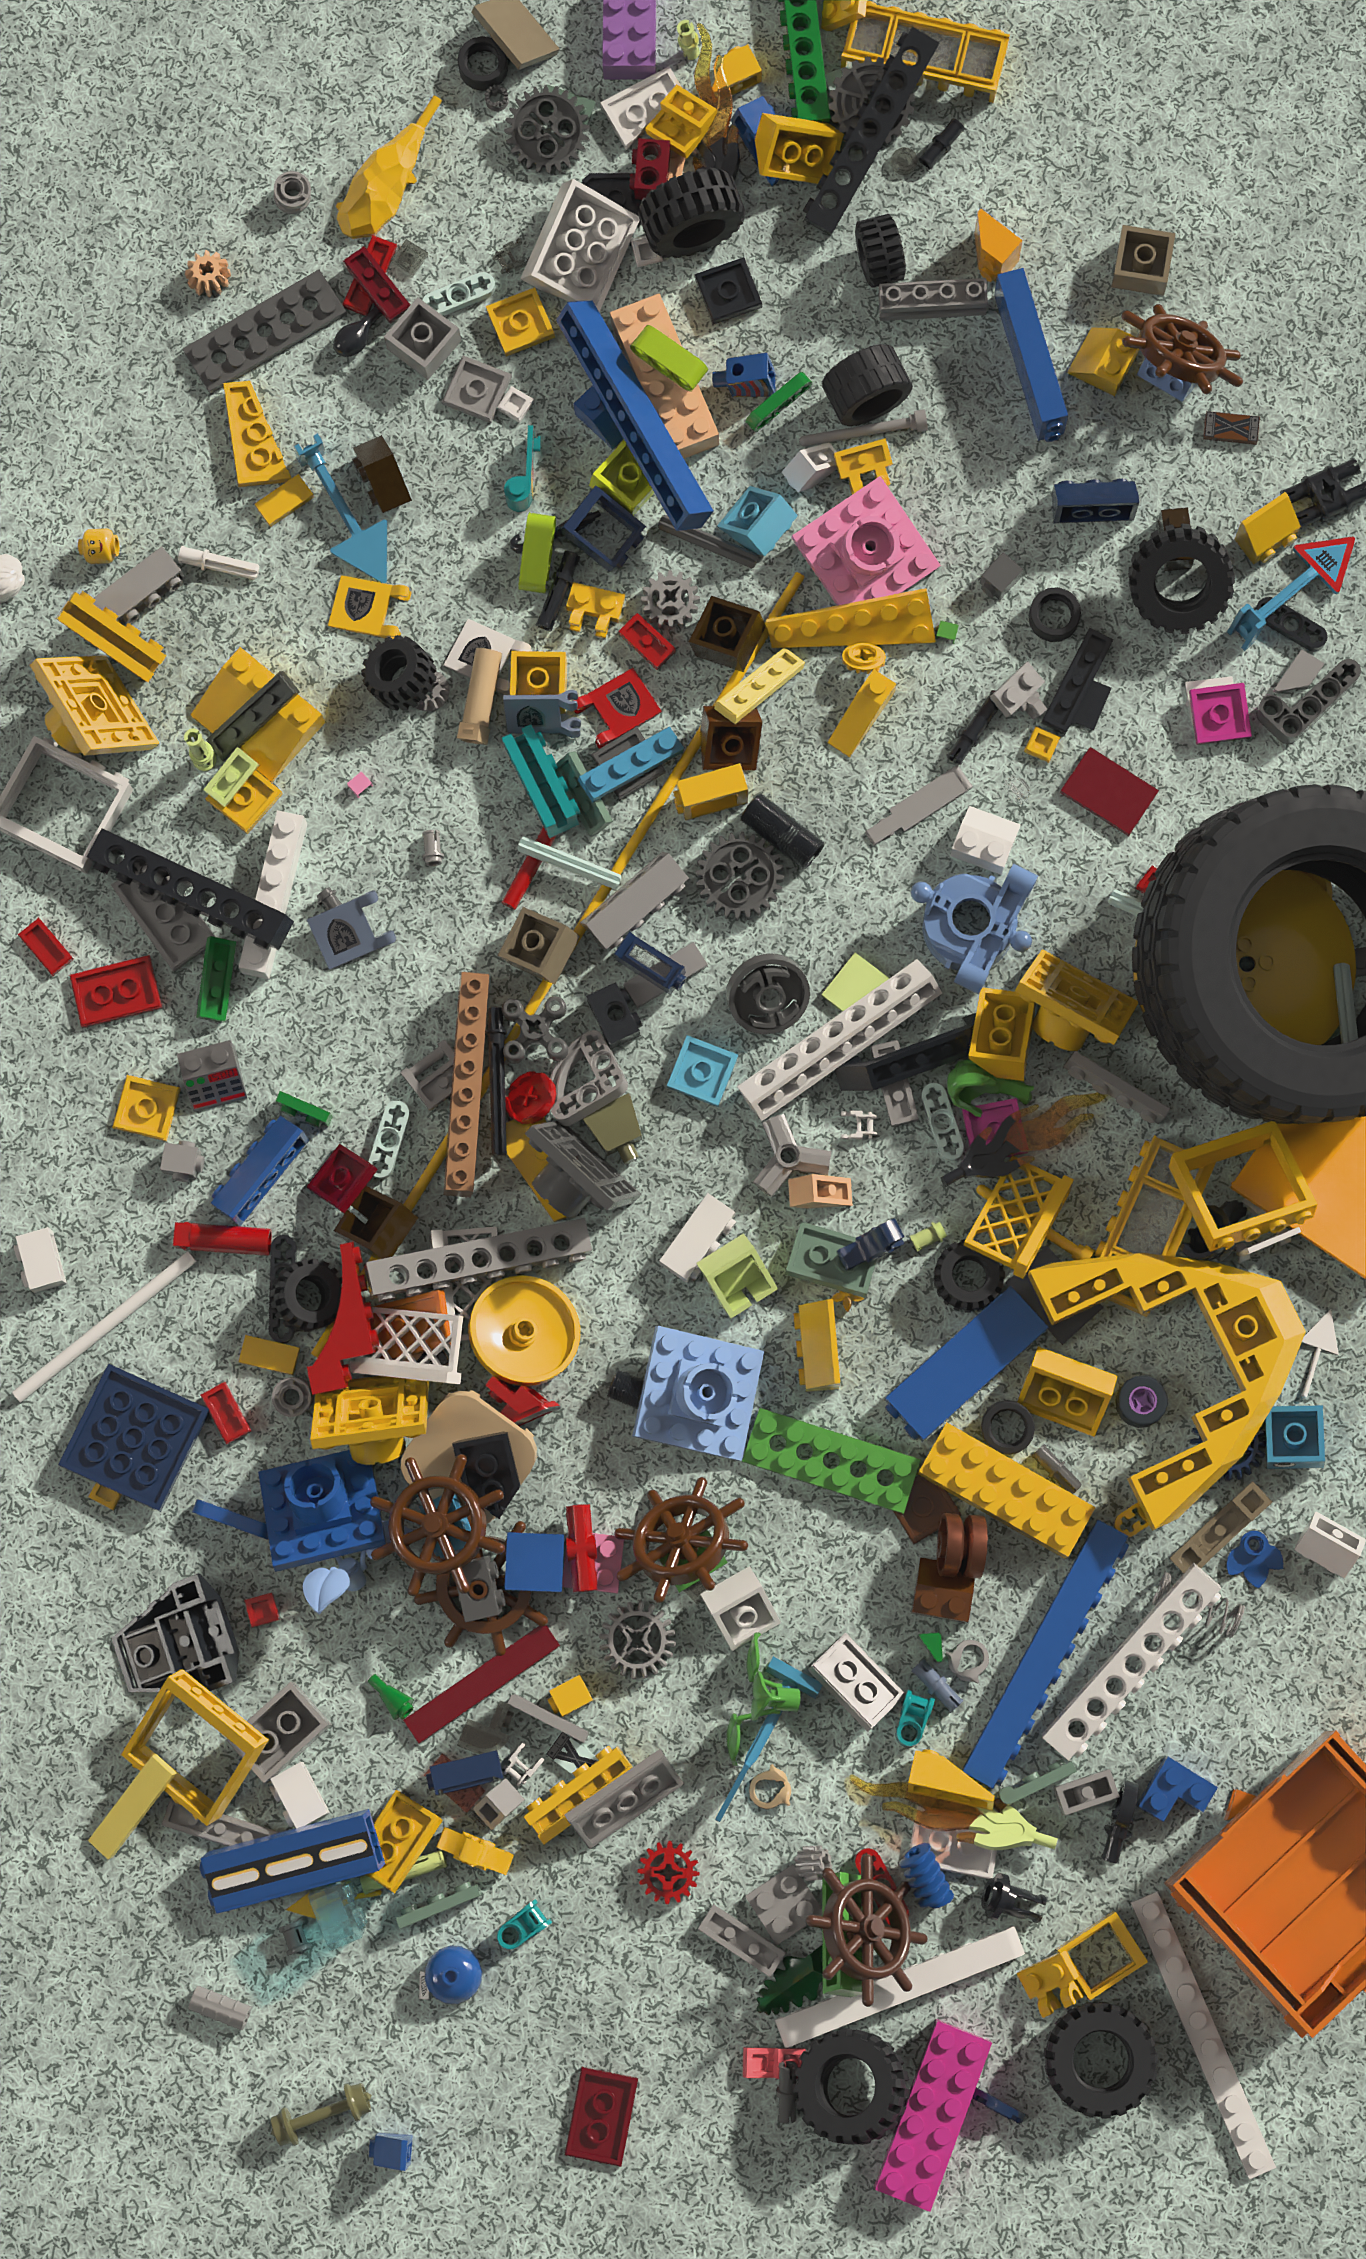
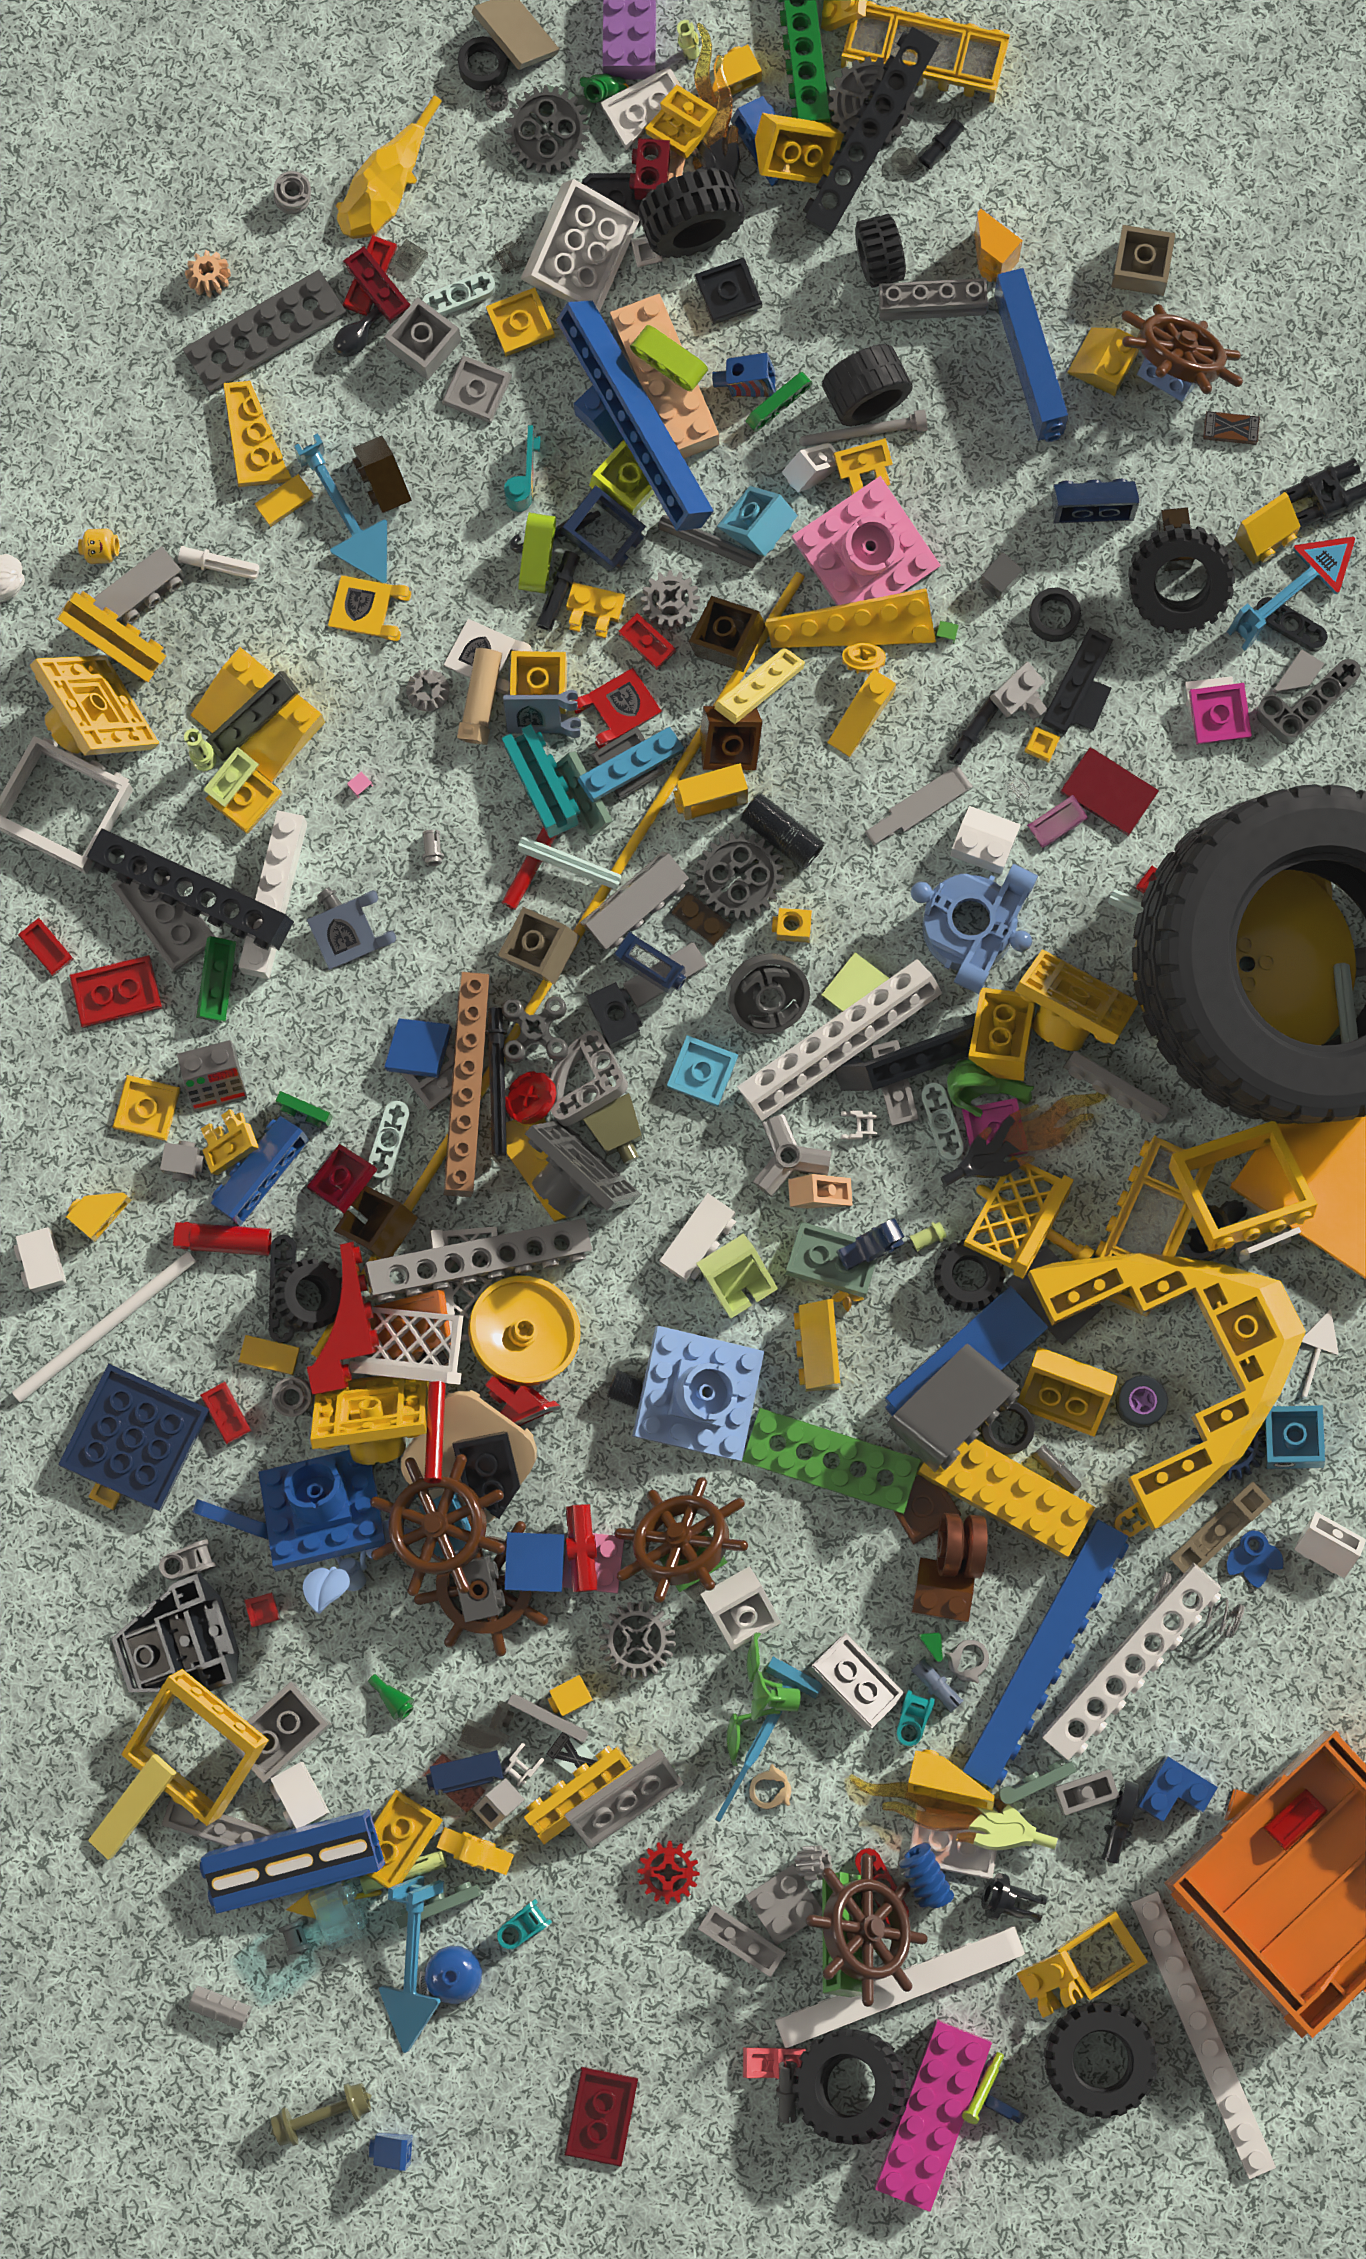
(97, 1212): none -> yellow slope
(189, 1561): none -> light grey piece
(228, 1148): none -> yellow plate
(386, 661): black tyre -> none
(406, 2007): none -> dark azure piece
(418, 1047): none -> blue tile
(435, 1432): none -> red piece
(481, 1683): dark red tile -> none
(515, 404): white tile -> none
(602, 86): none -> green animal
(701, 919): none -> dark brown plate
(799, 1979): dark green plant -> none
(802, 917): none -> yellow brick
(953, 1407): none -> dark grey windscreen
(985, 2085): none -> lime piece
(1057, 821): none -> tile
(1295, 1819): none -> red tile

